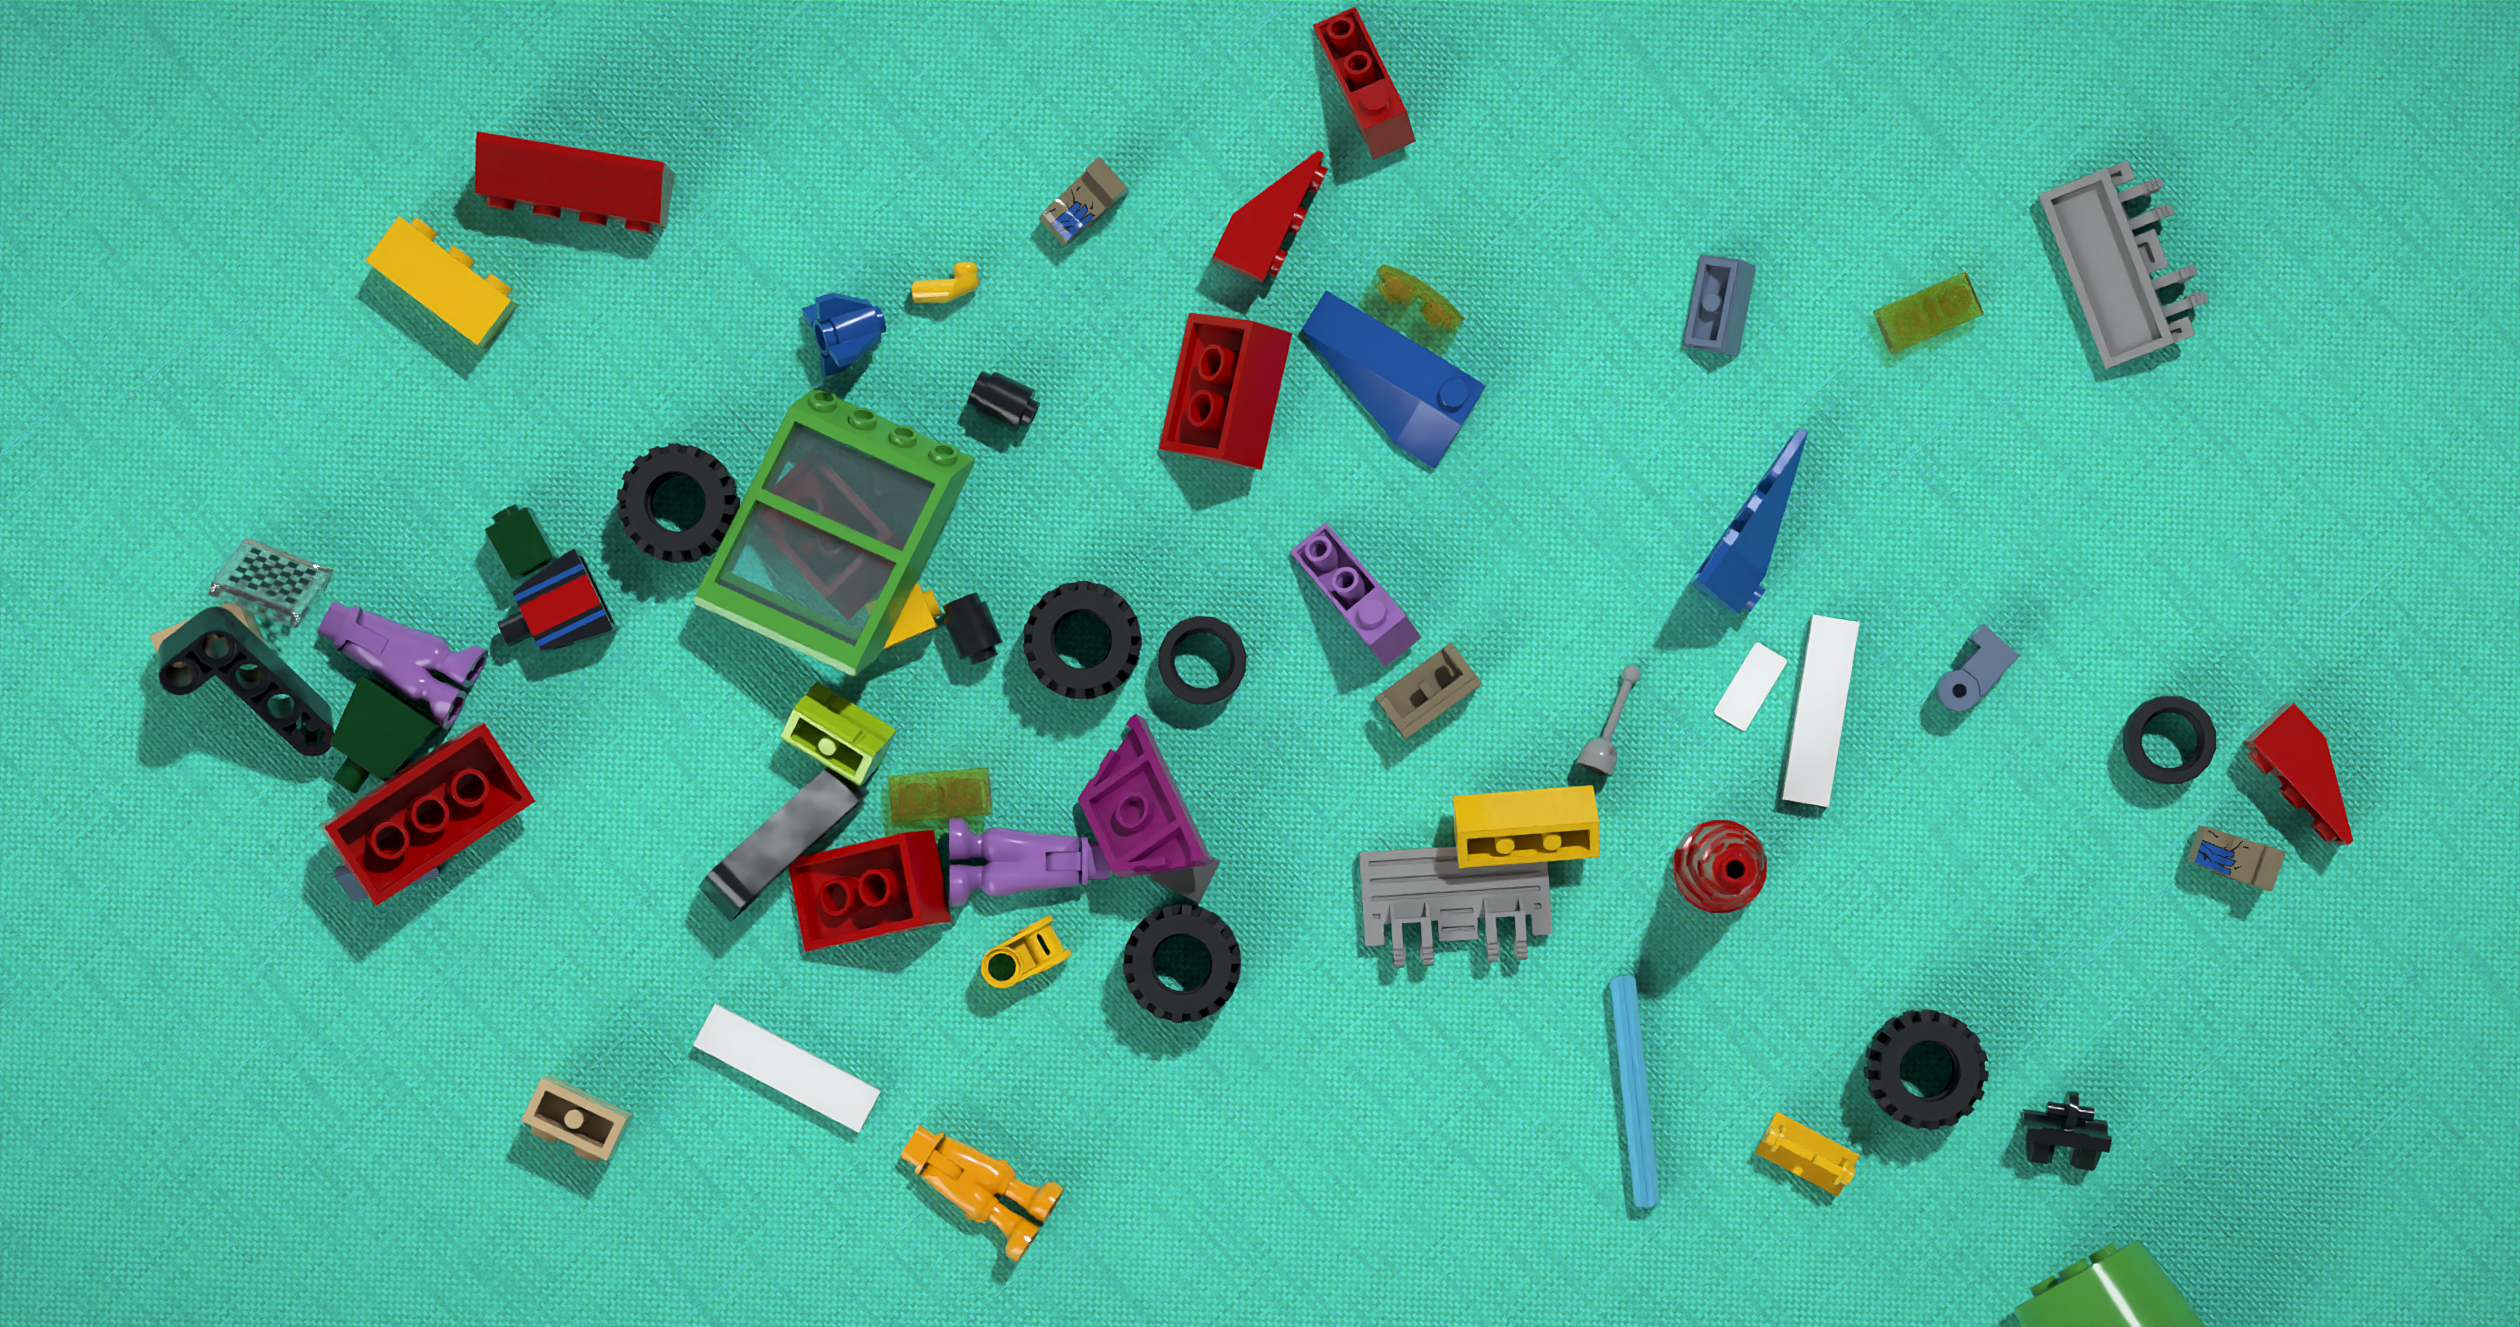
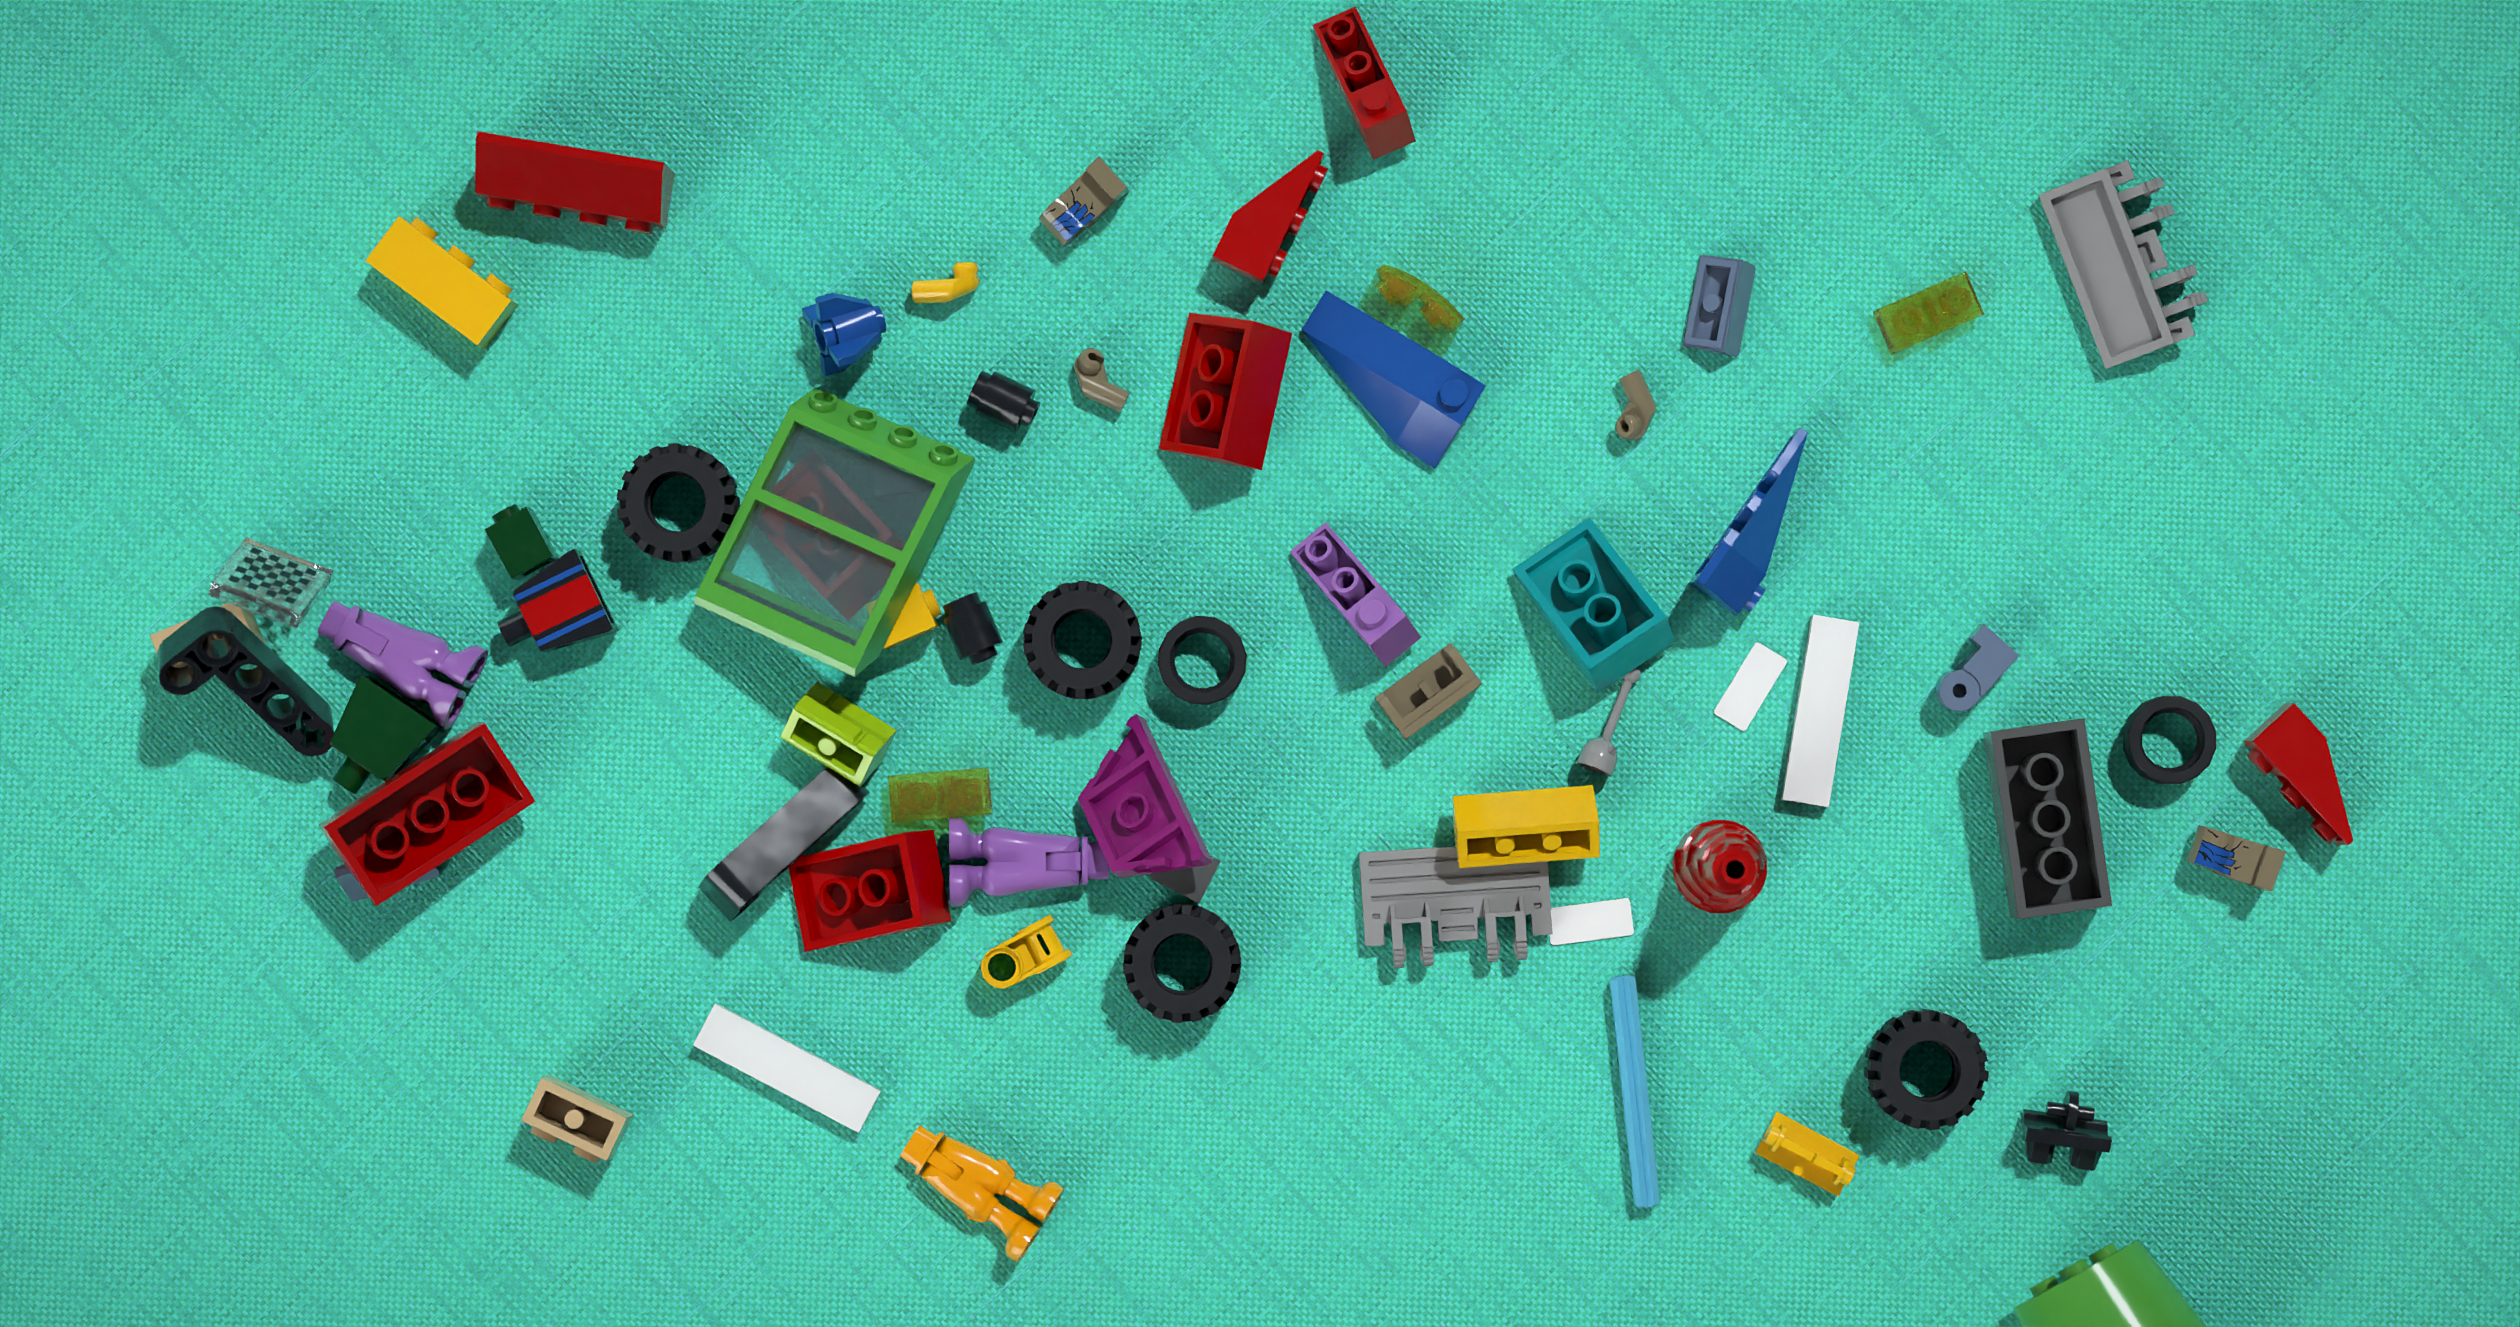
(1094, 382): none -> dark tan arm
(1591, 921): none -> white sticker
(1594, 605): none -> teal slope
(1639, 409): none -> dark tan arm
(2047, 819): none -> dark grey brick

